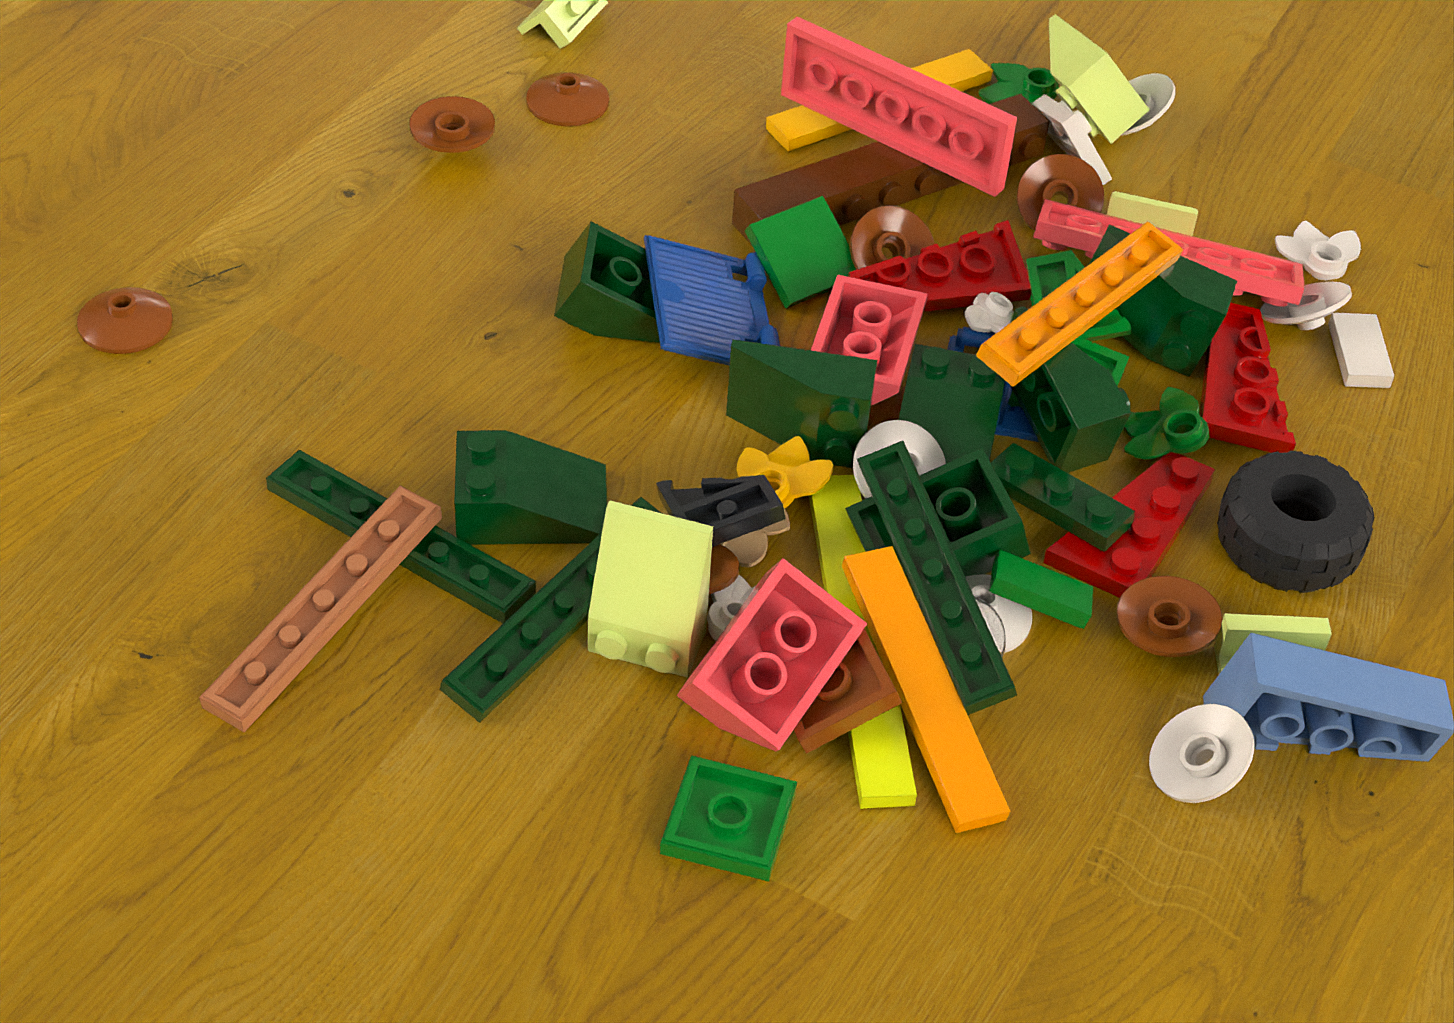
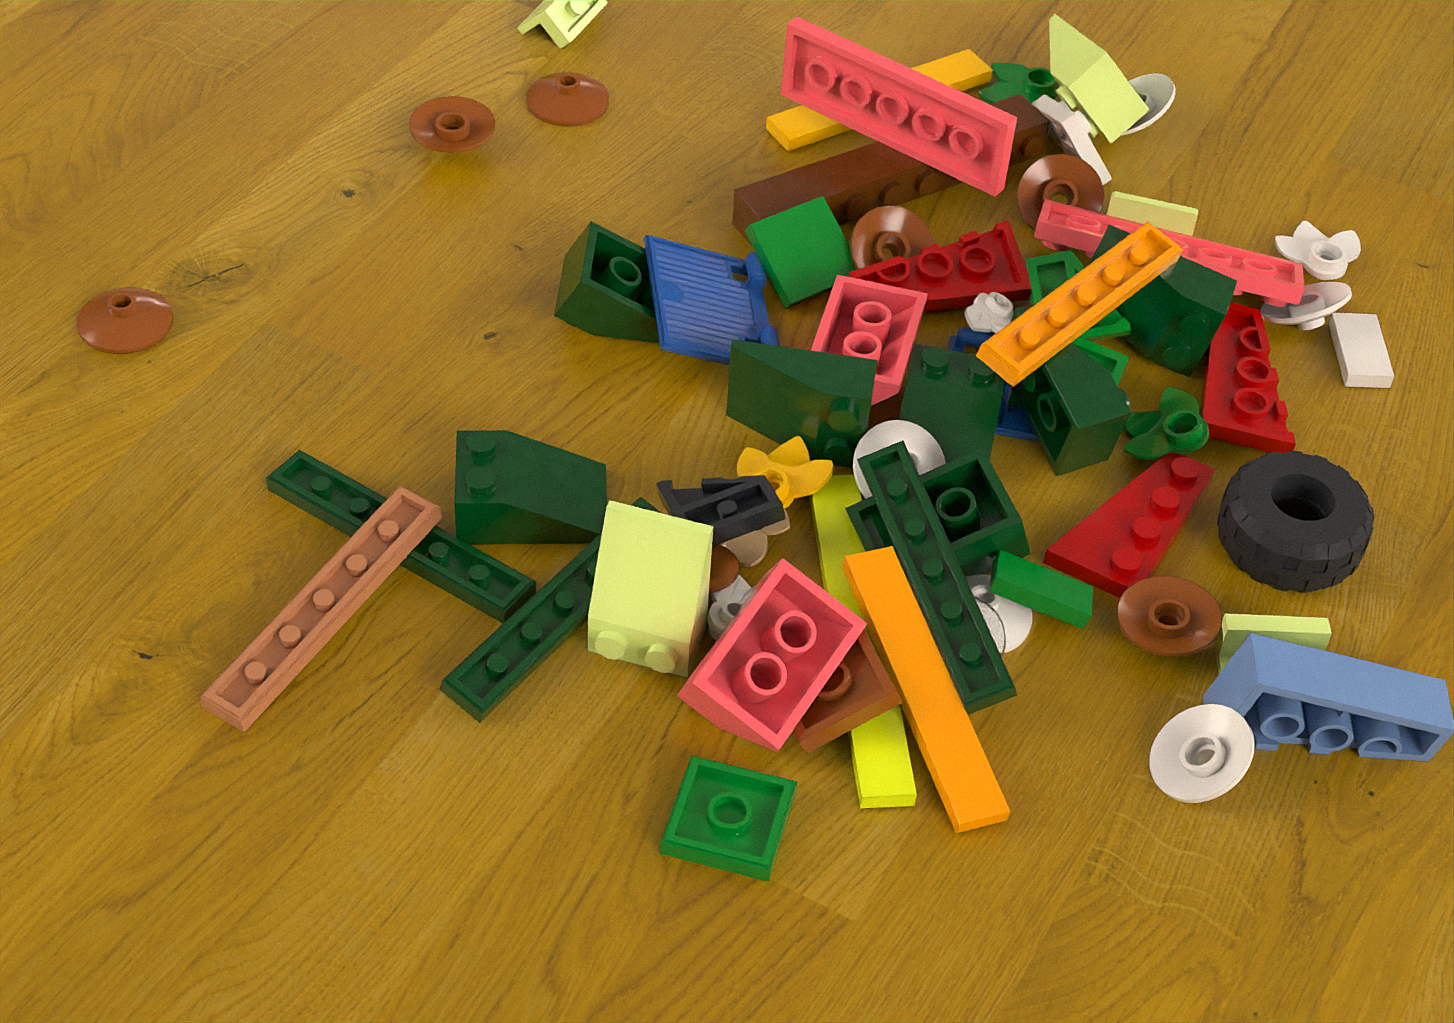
(1062, 497): dark green plate -> none

